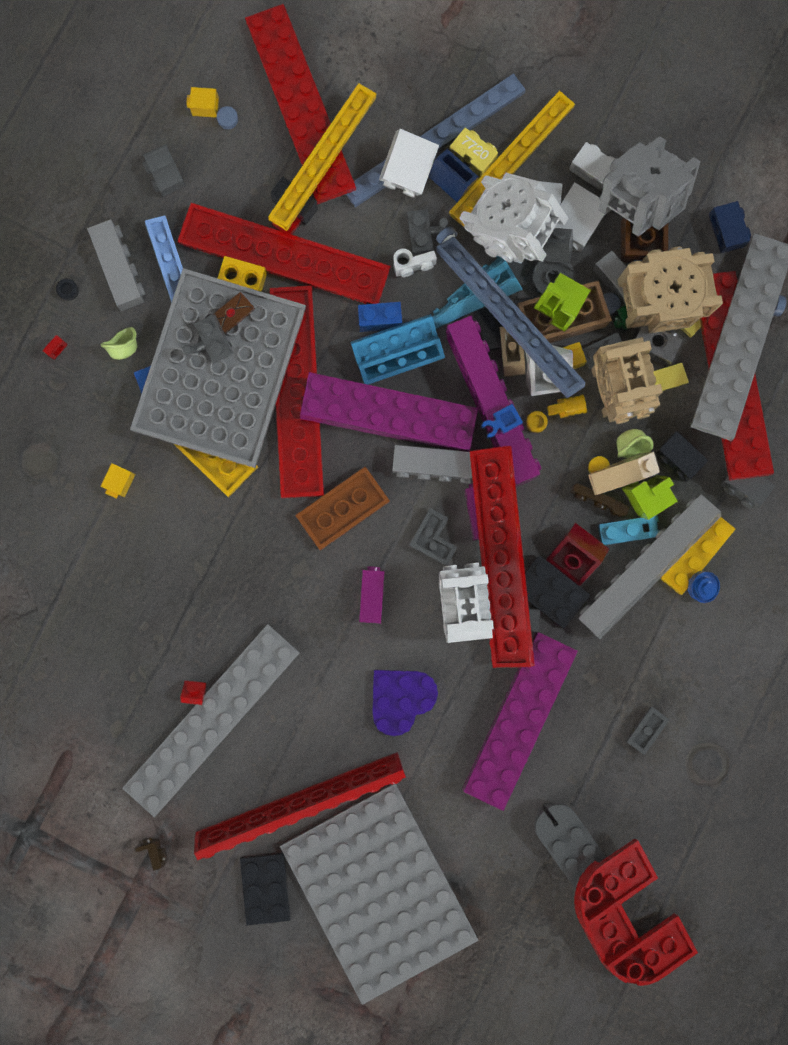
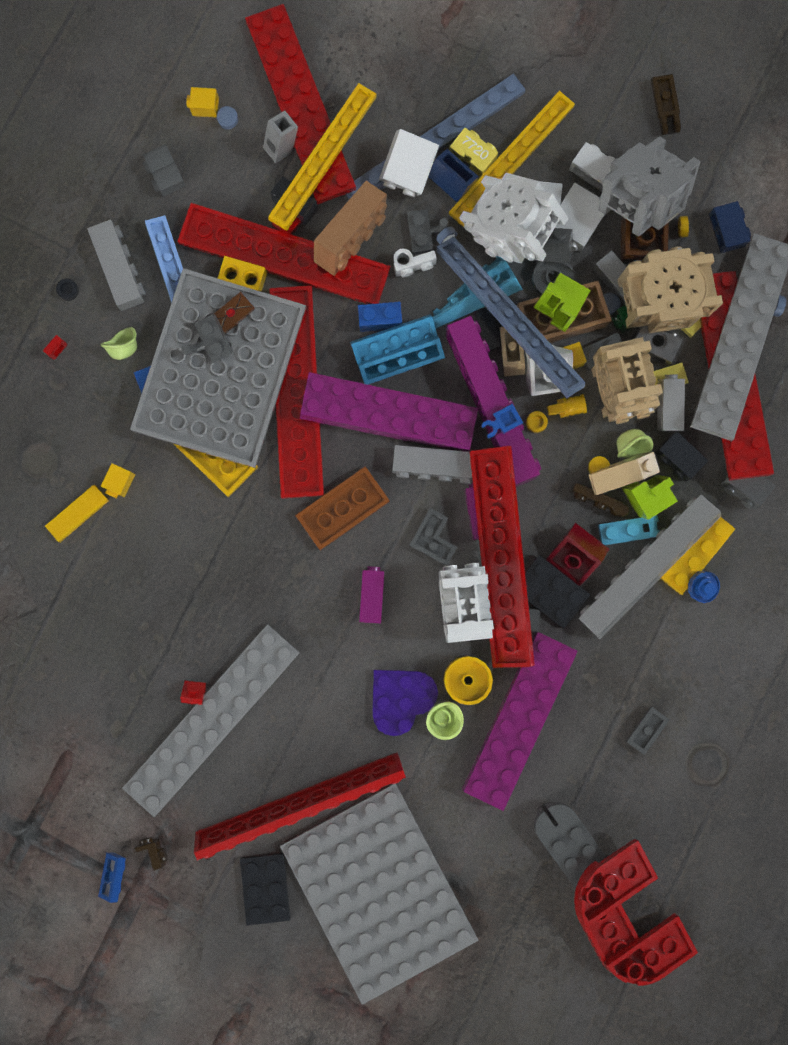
(77, 513): none -> yellow tile
(112, 877): none -> blue piece
(280, 136): none -> light grey brick
(350, 228): none -> medium nougat brick
(445, 720): none -> yellowish green helmet
(472, 692): none -> yellow wheel
(666, 102): none -> dark brown hinge
(672, 404): none -> light grey brick
(683, 226): none -> yellow tile

